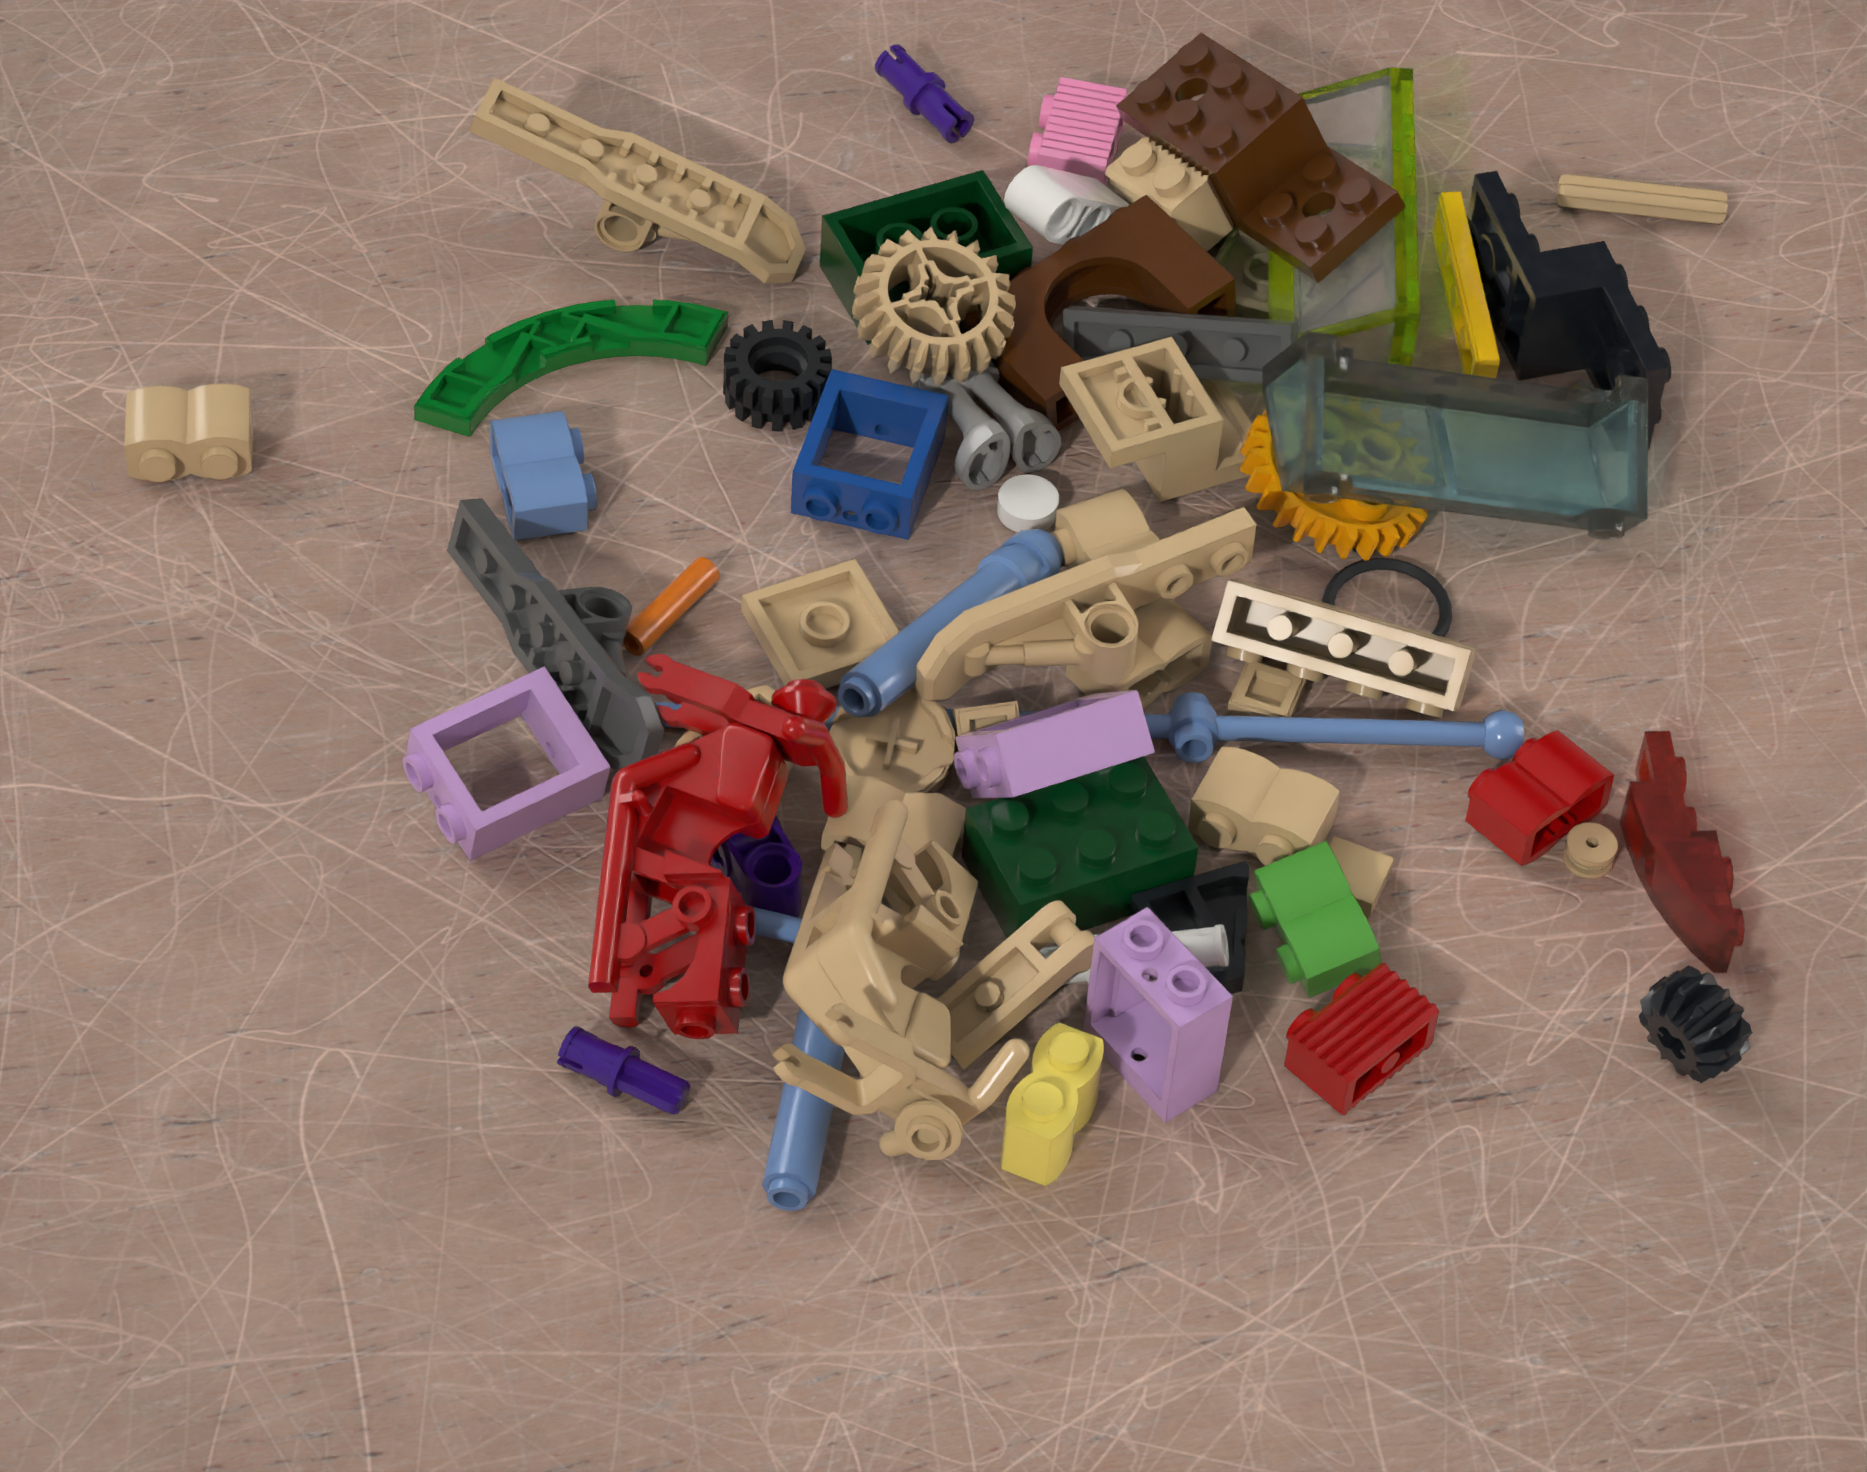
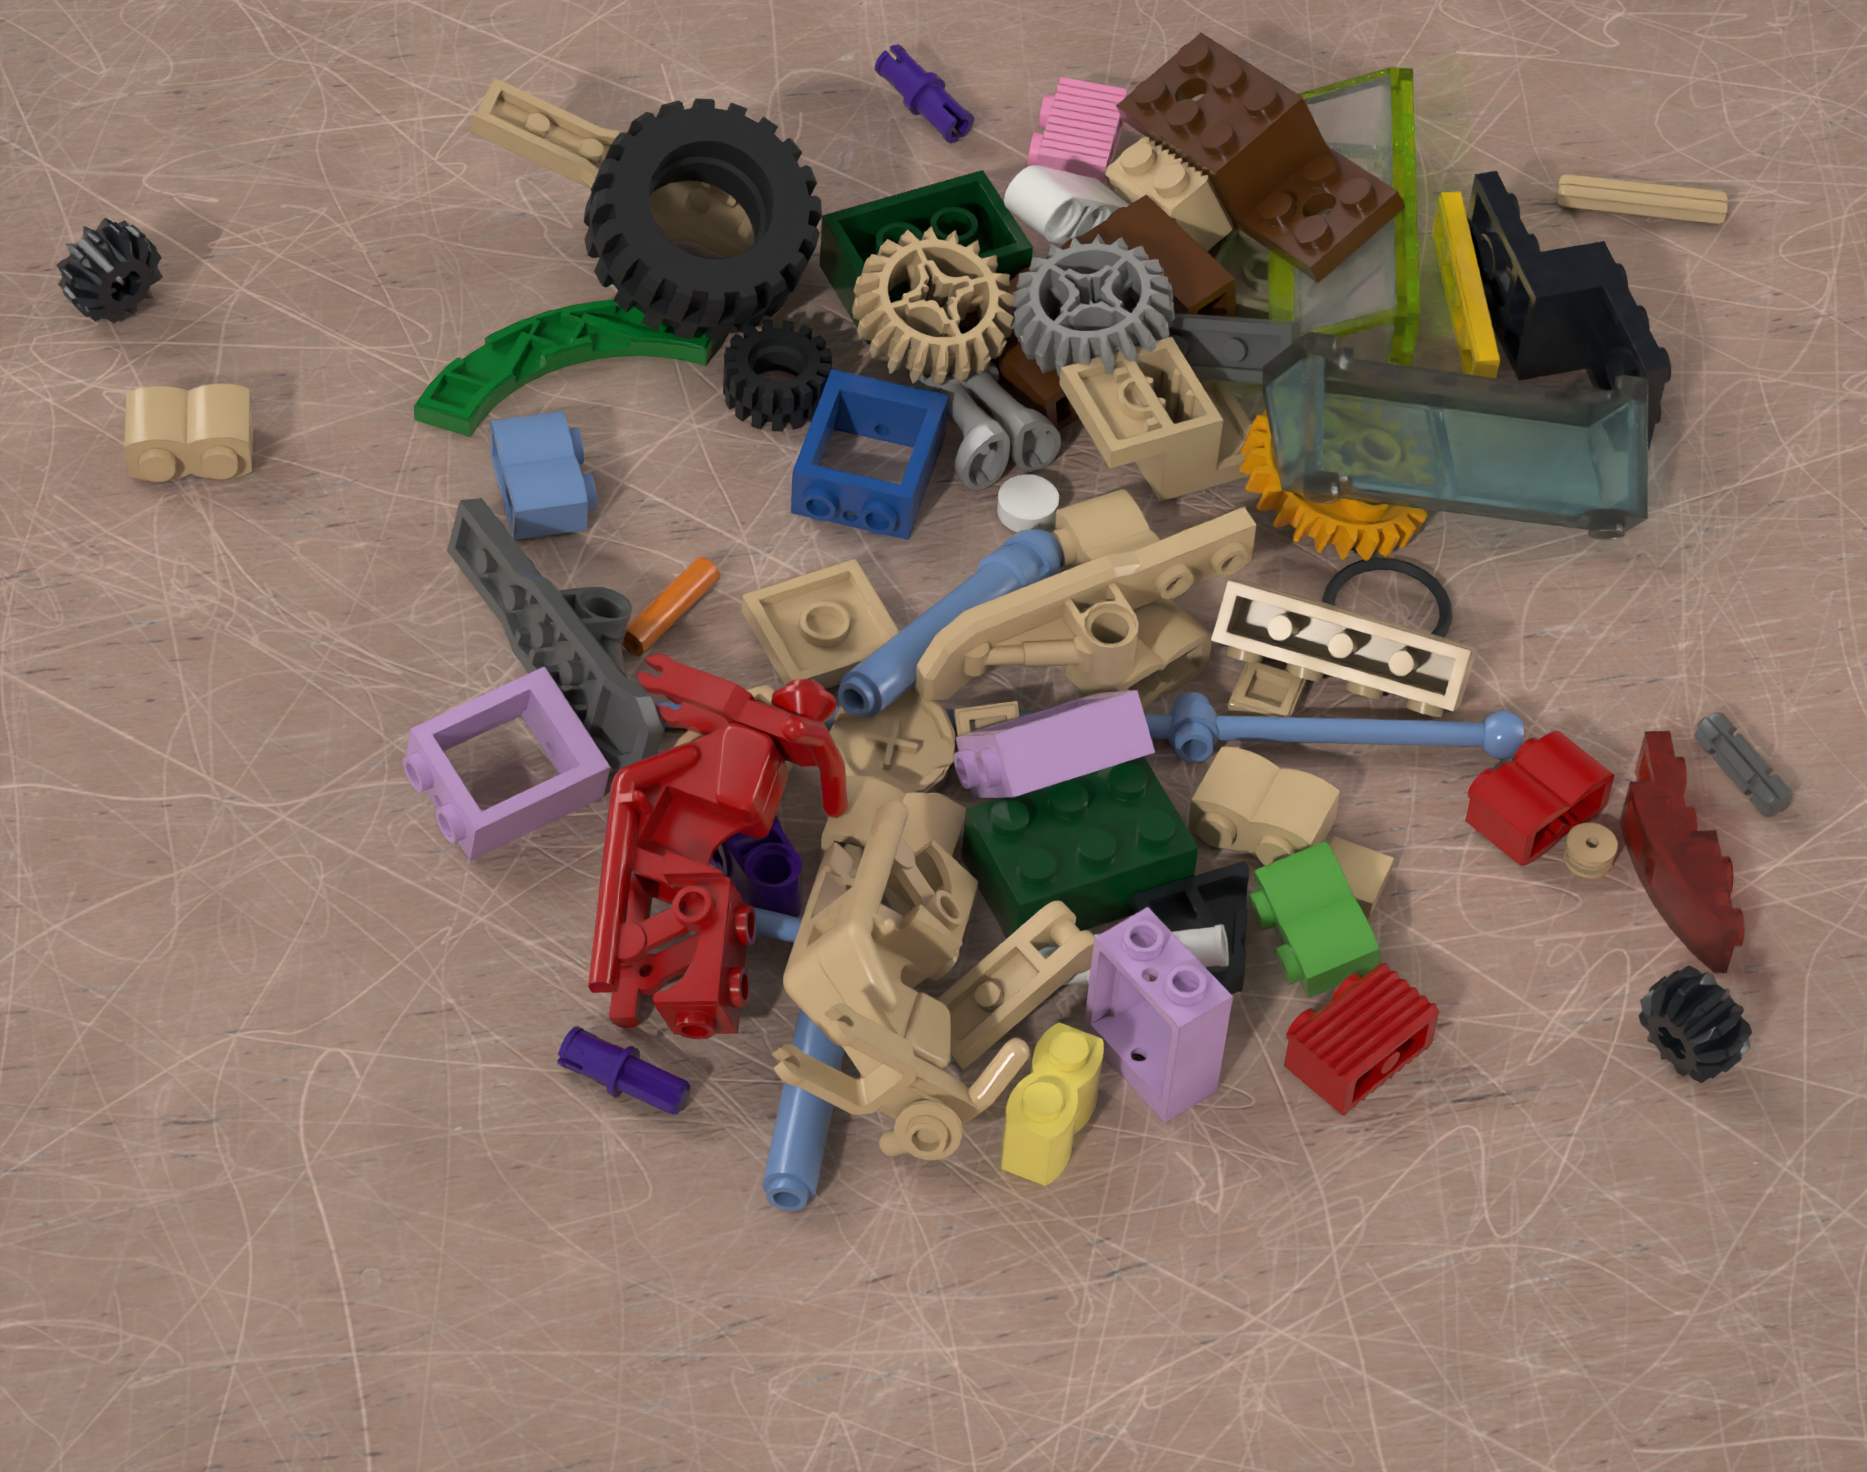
(109, 270): none -> black gear
(729, 154): none -> black tyre
(1090, 290): none -> light grey gear
(1743, 764): none -> dark grey axle

